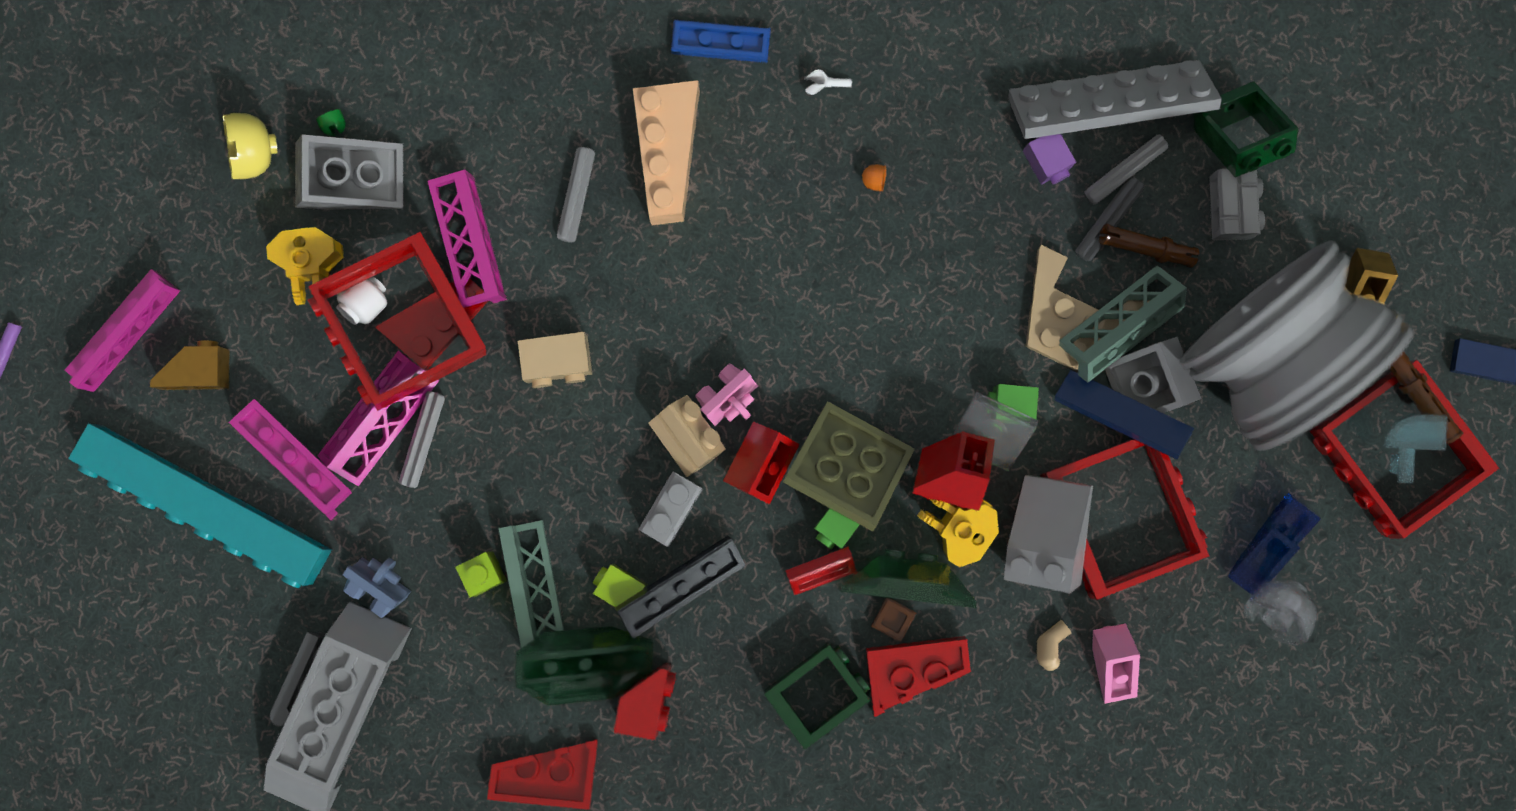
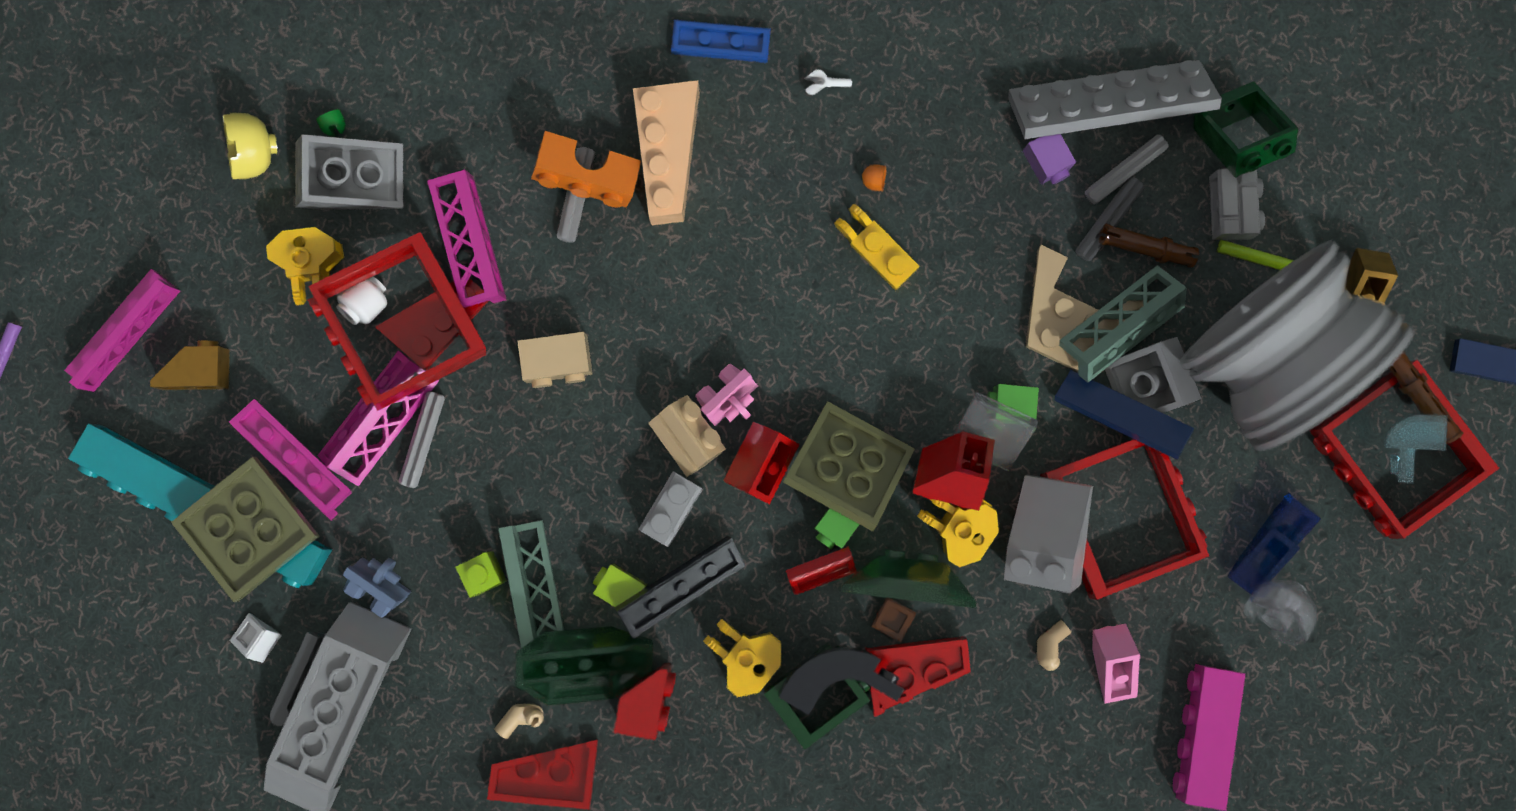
(245, 529): none -> olive plate
(255, 638): none -> white slope
(519, 715): none -> tan arm
(559, 168): none -> orange arch
(744, 655): none -> yellow hinge
(831, 665): none -> black arch
(878, 249): none -> yellow hinge
(1209, 737): none -> dark pink brick
(1252, 255): none -> lime bar

